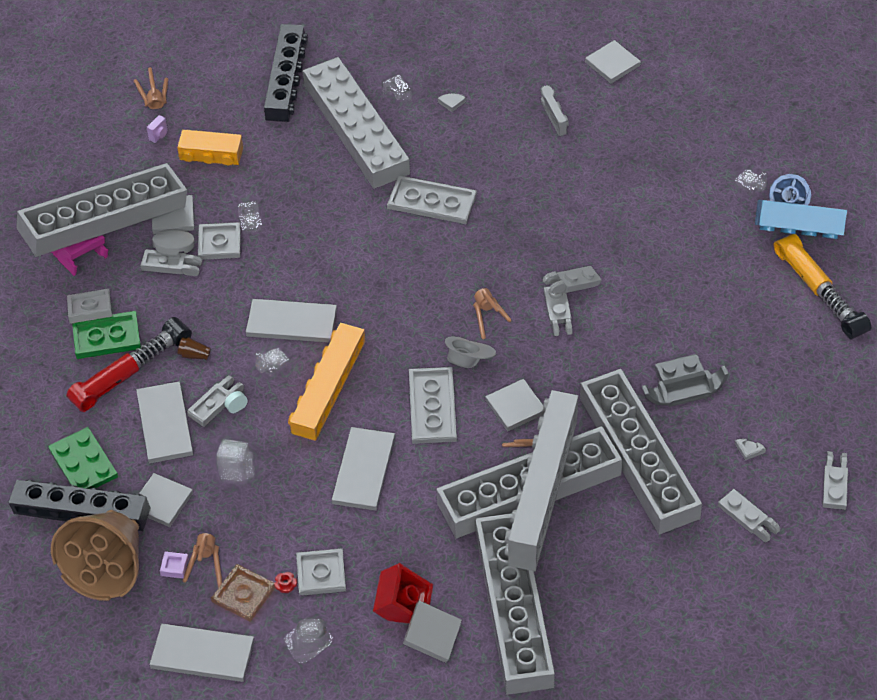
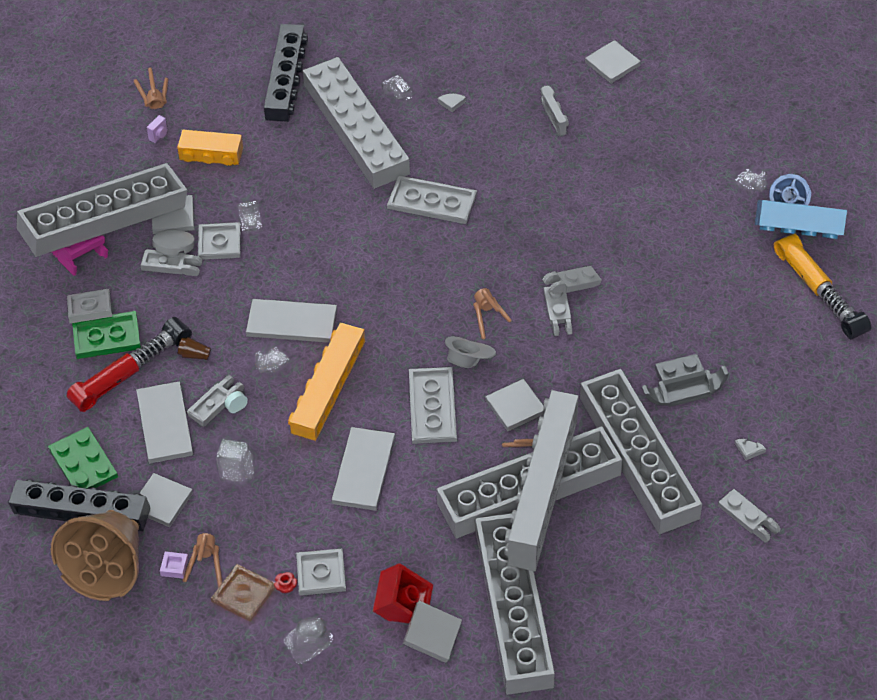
(202, 652): light grey tile -> none
(835, 483): light grey hinge -> none

